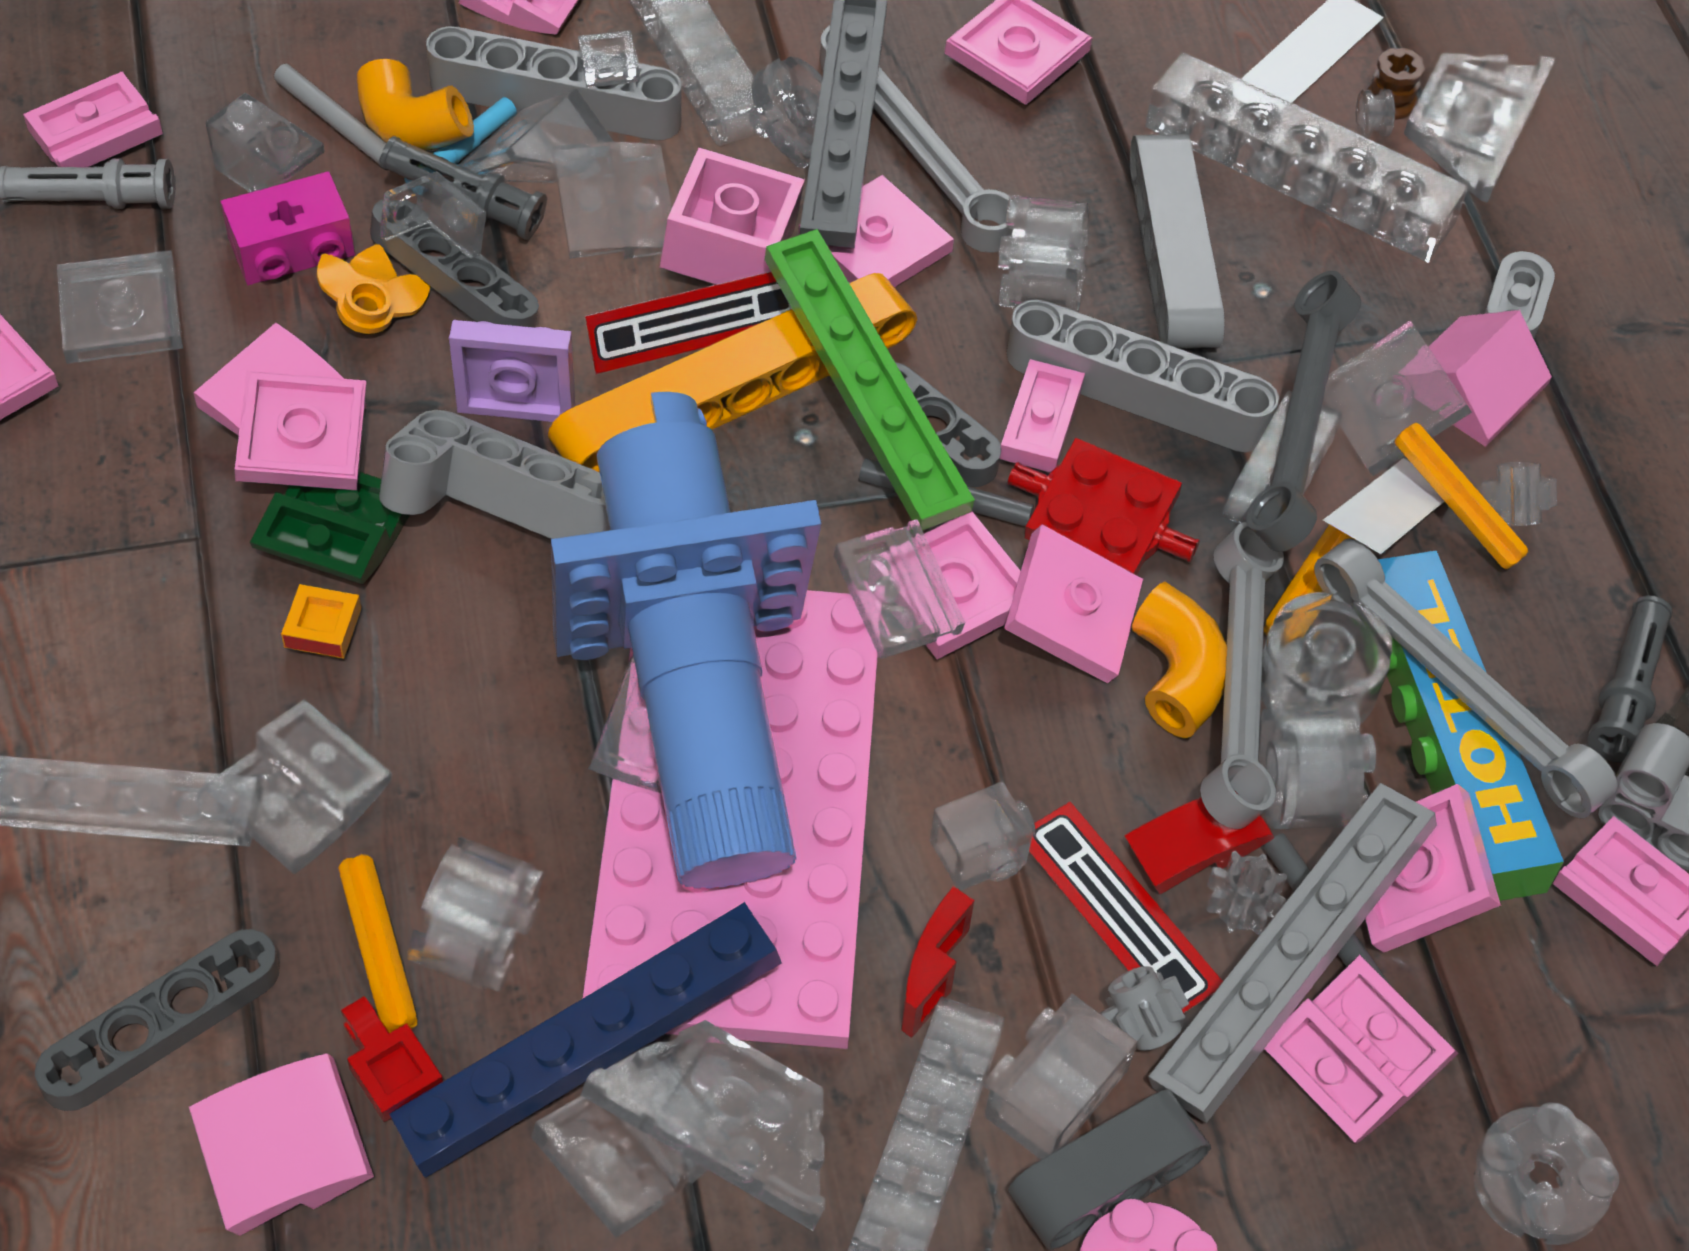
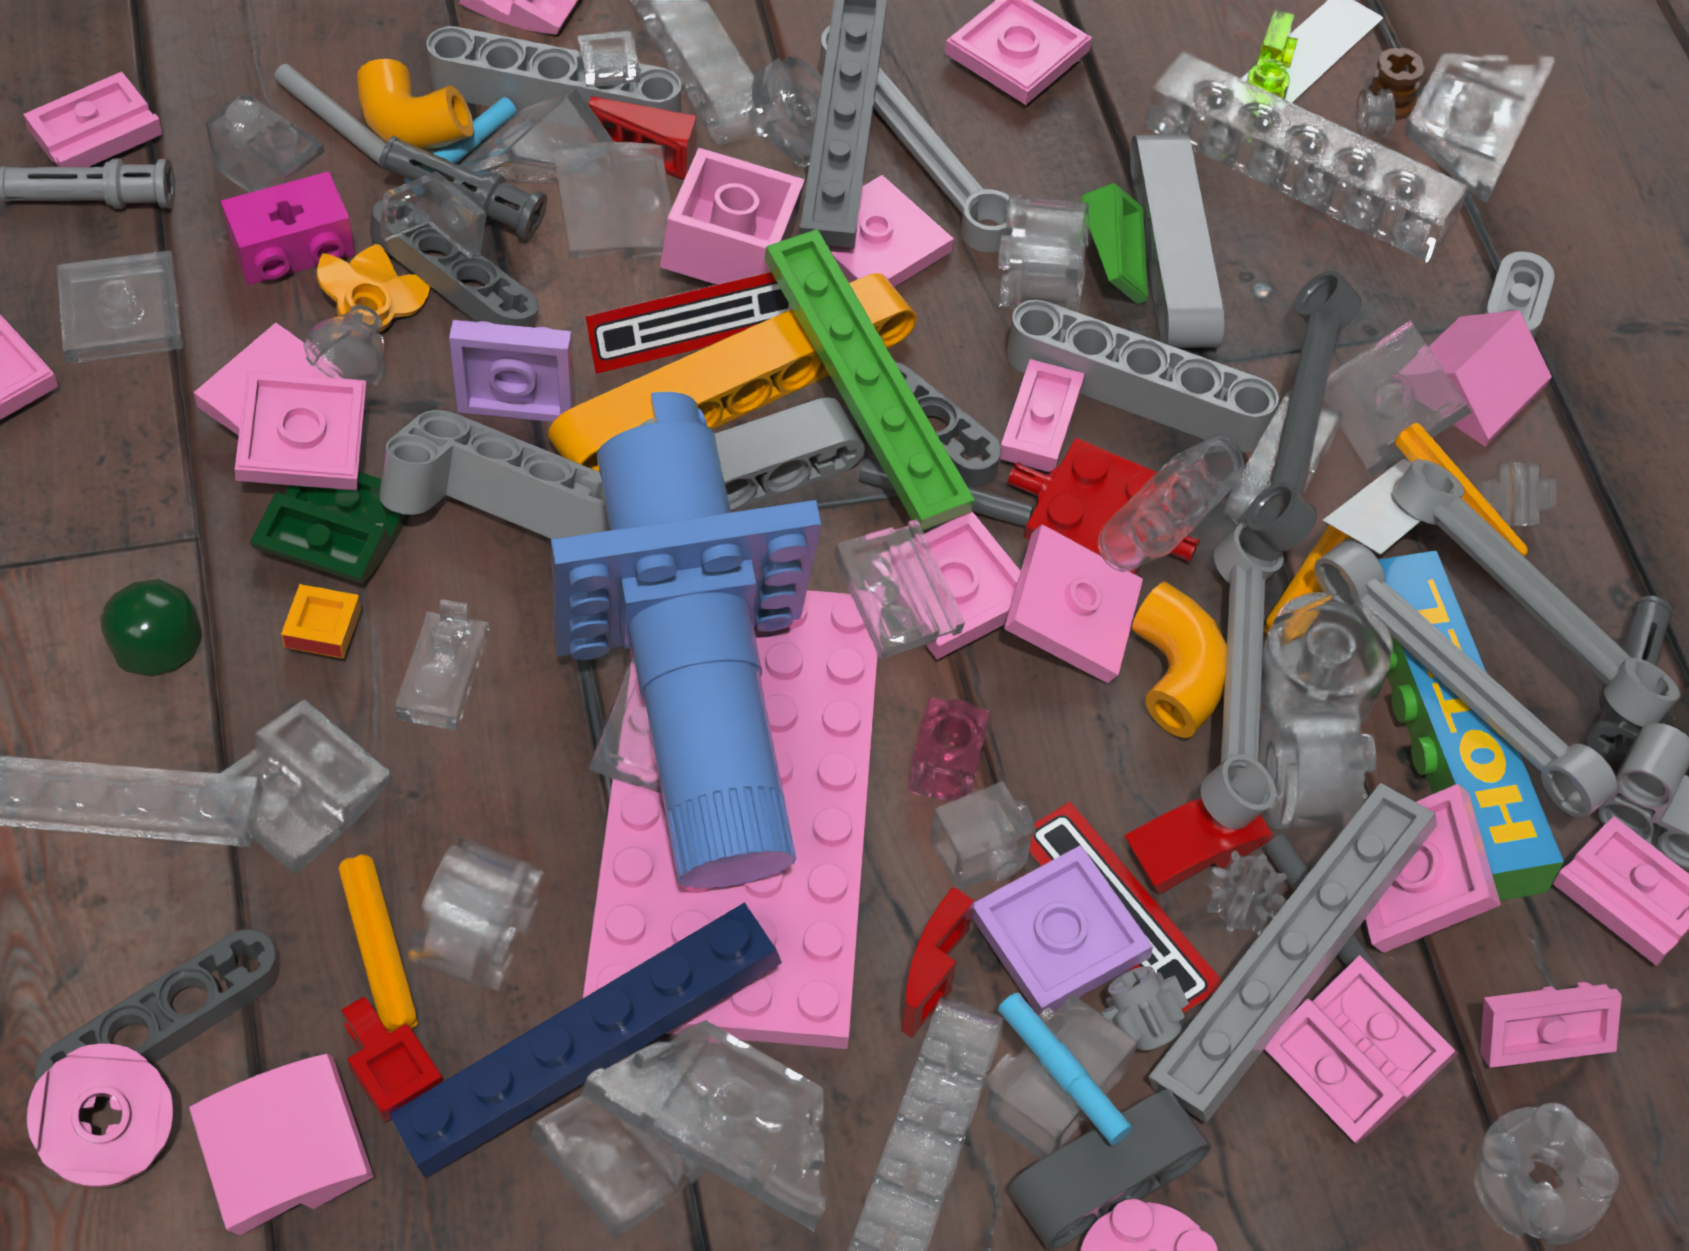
(73, 1085): none -> bright pink plate
(150, 627): none -> dark green hair
(348, 346): none -> clear piece
(442, 667): none -> clear plate
(650, 125): none -> red slope
(786, 451): none -> light grey beam
(945, 771): none -> clear pink brick
(1061, 930): none -> lavender plate
(1065, 1069): none -> medium azure piece
(1120, 239): none -> bright green slope
(1171, 504): none -> clear beam
(1275, 56): none -> clear neon green plate
(1550, 1024): none -> bright pink plate
(1633, 687): none -> light grey piece

